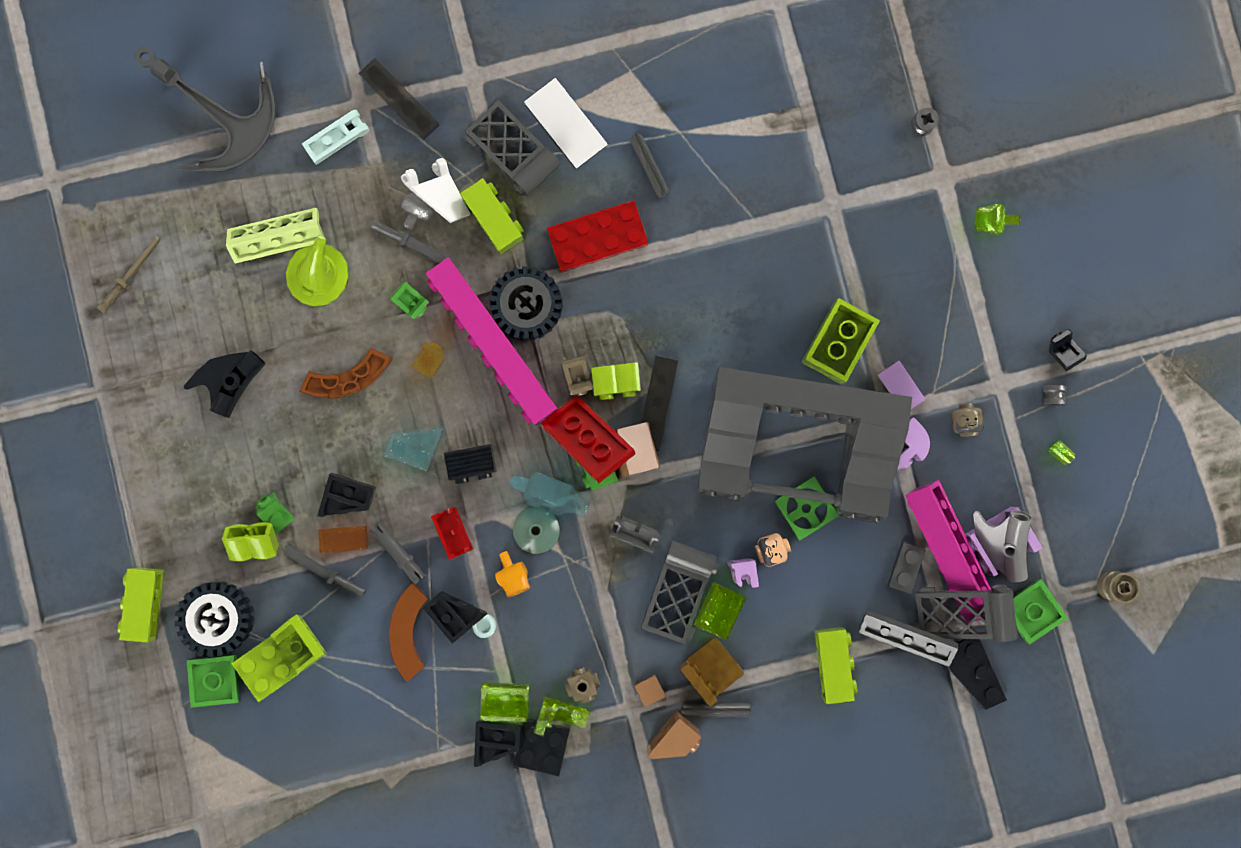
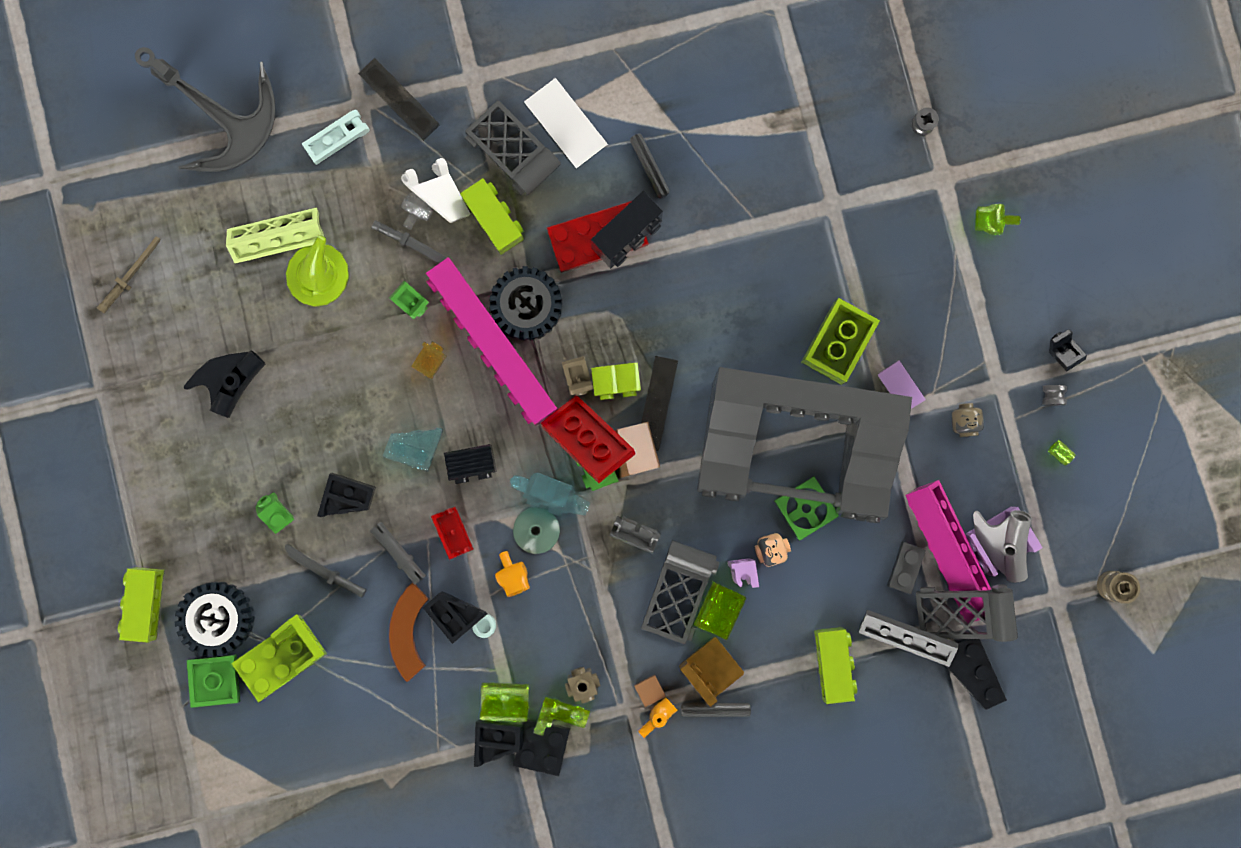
(250, 541): lime brick -> none
(343, 539): clear orange tile -> none
(349, 382): dark orange tile -> none
(627, 230): none -> black brick
(658, 716): none -> light orange piece
(675, 738): medium nougat slope -> none
(915, 445): lavender brick -> none
(1036, 611): bright green plate -> none

